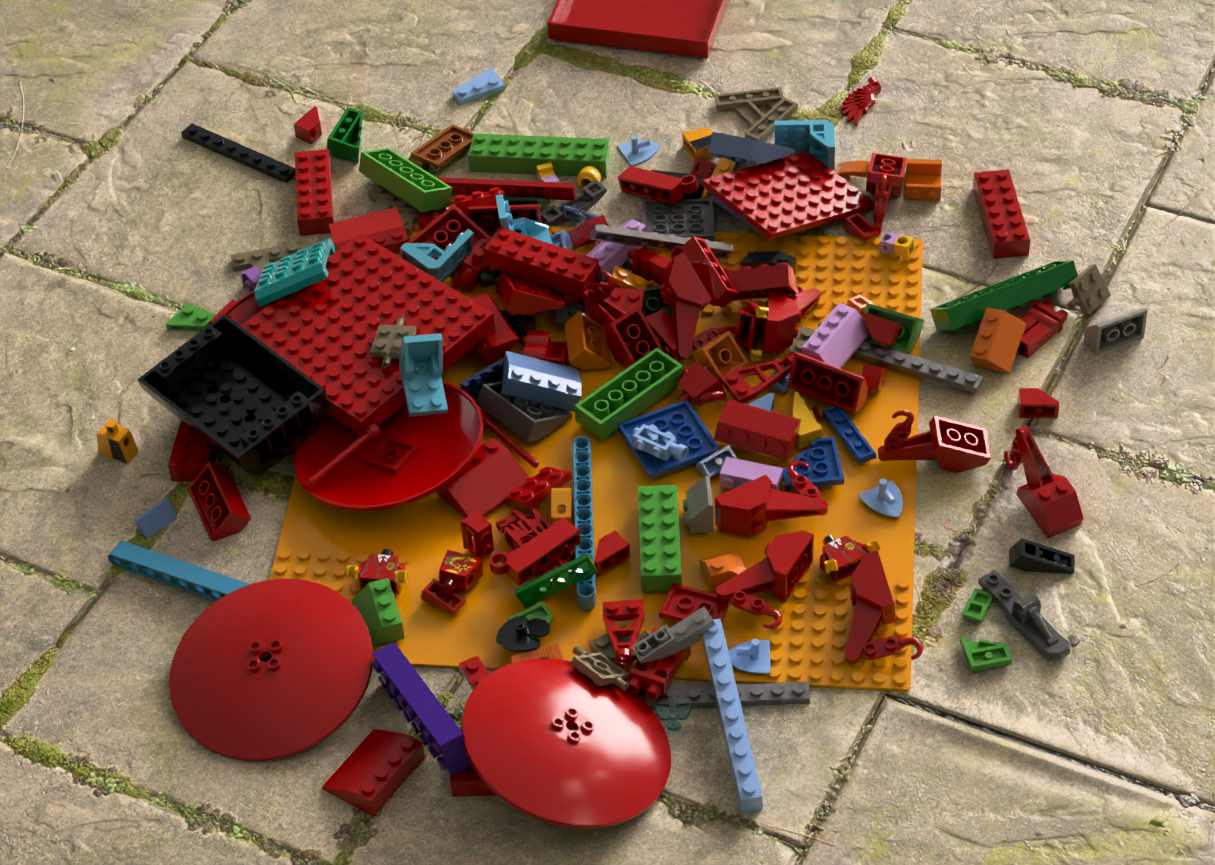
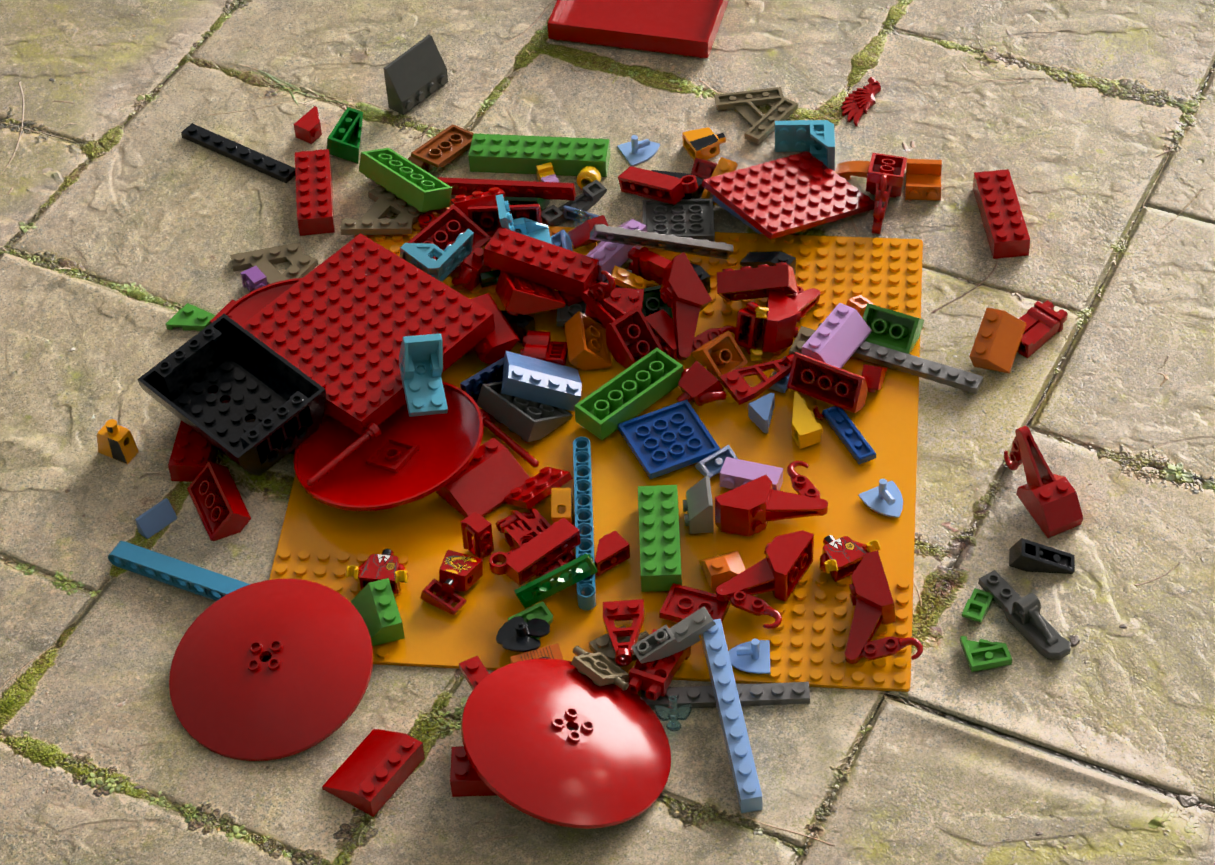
(293, 272): teal slope -> none
(382, 227): red slope -> none
(389, 340): dark tan plate -> none
(414, 76): none -> dark grey slope
(421, 708): dark purple brick -> none
(479, 87): light blue wing -> none
(658, 443): light blue brick -> none
(708, 270): red hinge -> none
(746, 149): medium blue slope -> none
(757, 430): red slope -> none
(823, 464): blue plate -> none
(860, 227): red slope -> none
(882, 329): red slope -> none
(897, 245): leg -> none
(950, 442): red slope -> none
(1004, 295): green brick -> none
(1036, 404): red slope -> none
(1089, 289): dark tan plate -> none
(1116, 331): light grey slope -> none

